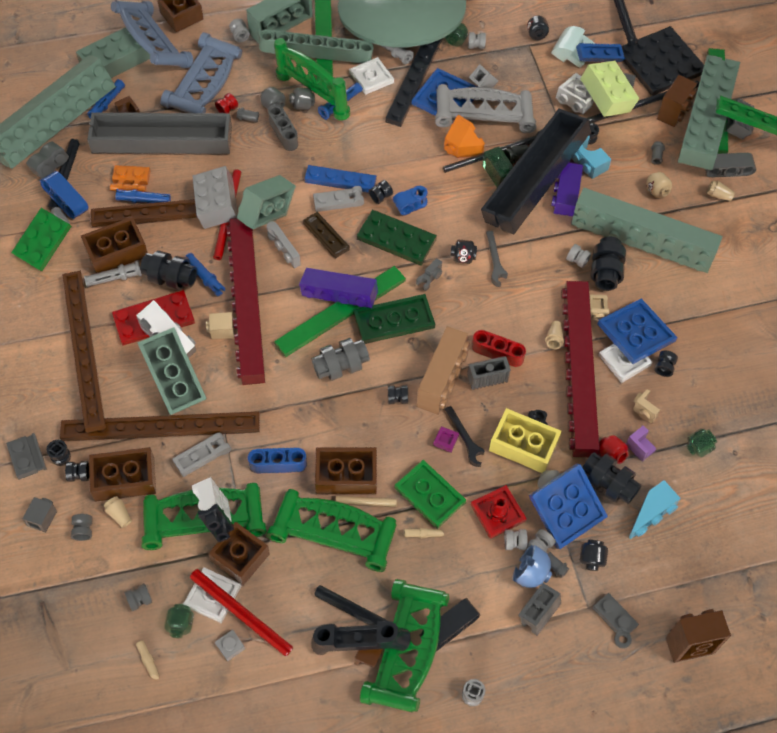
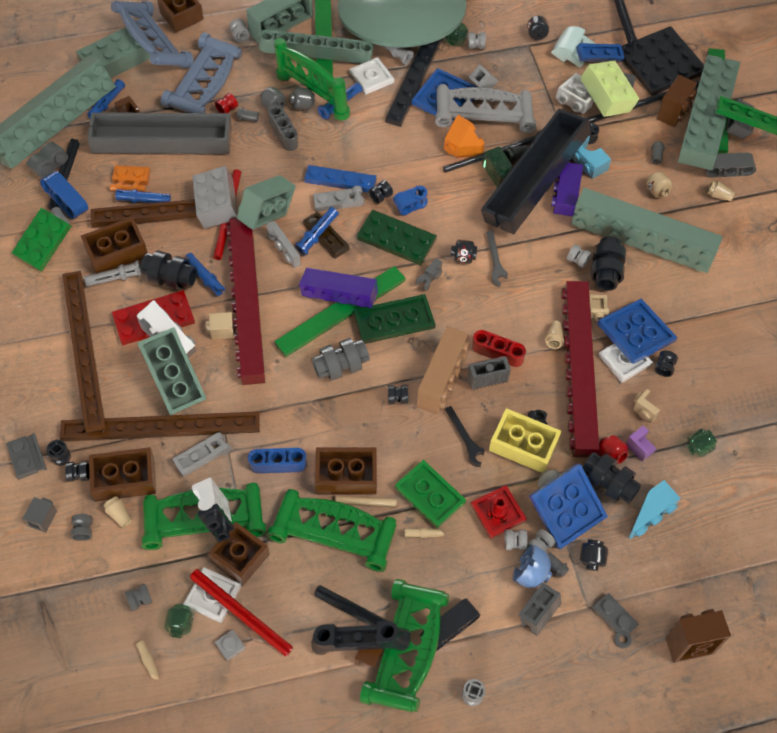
(311, 237): none -> blue pin
(446, 439): magenta plate -> none

